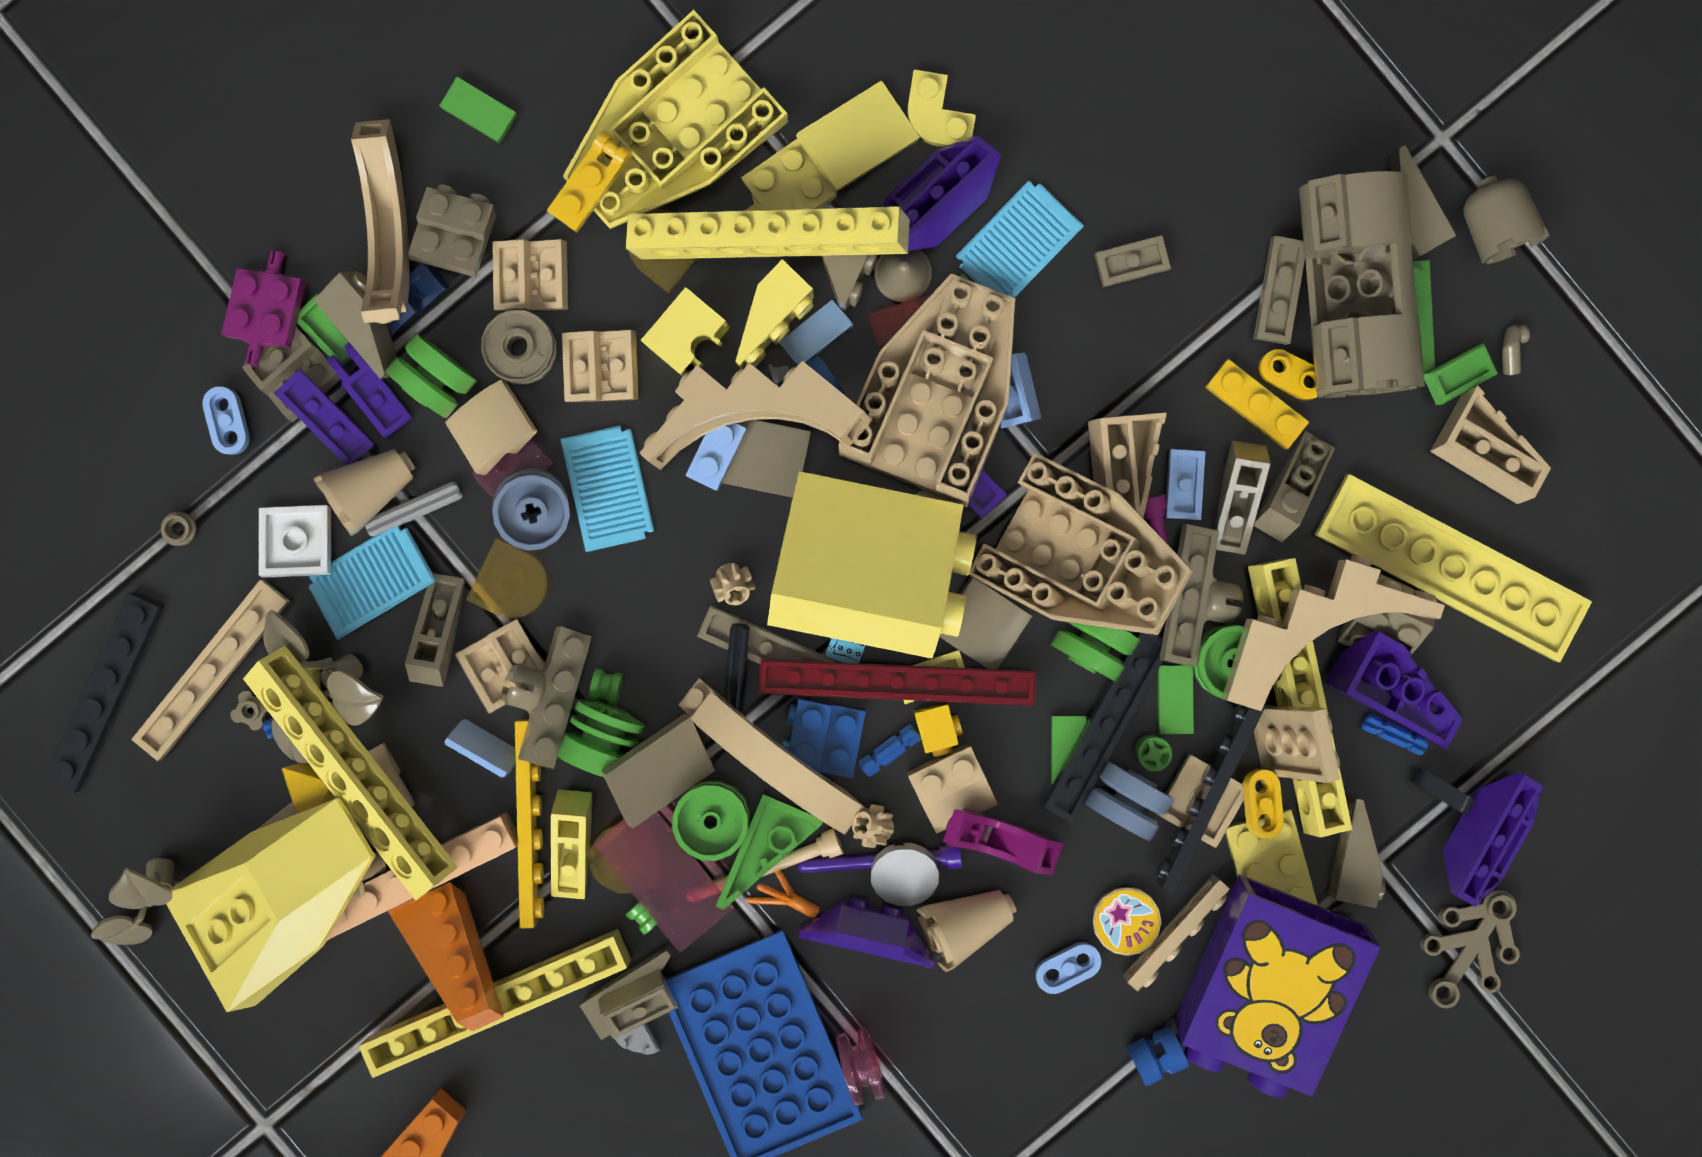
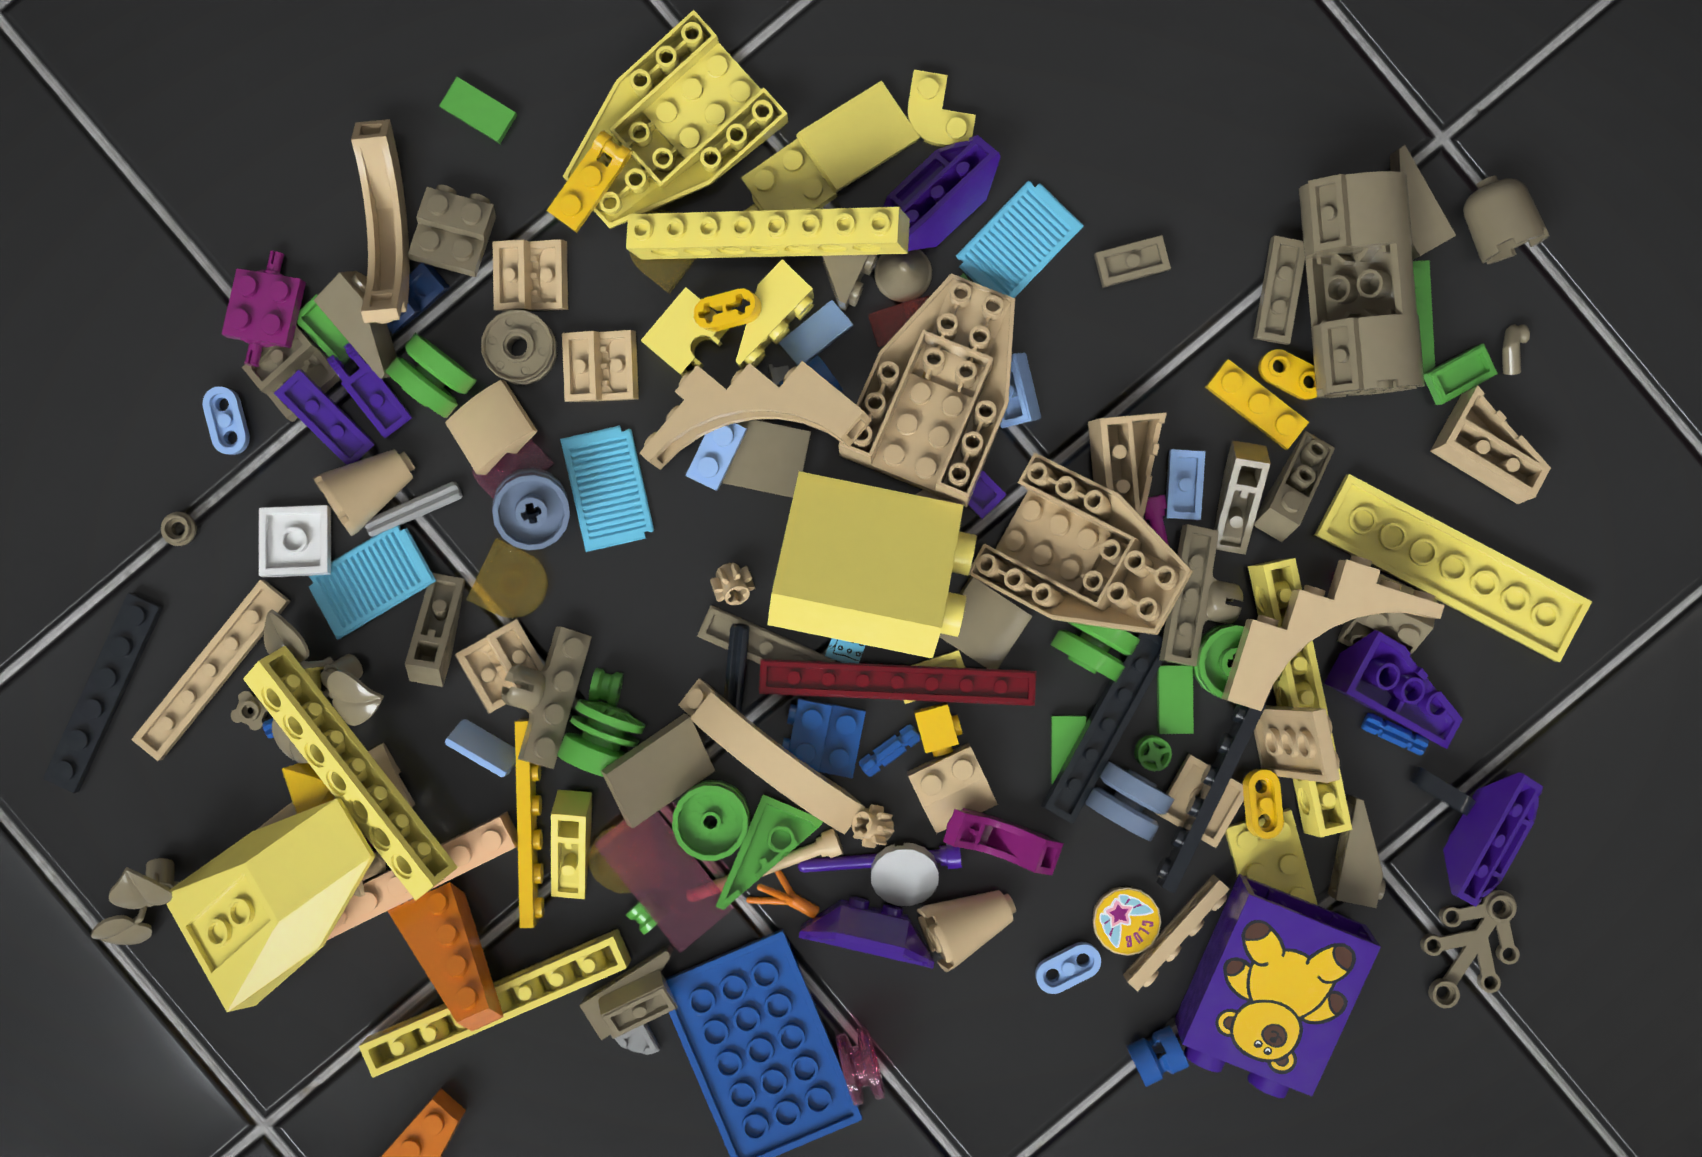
(725, 302): none -> yellow beam

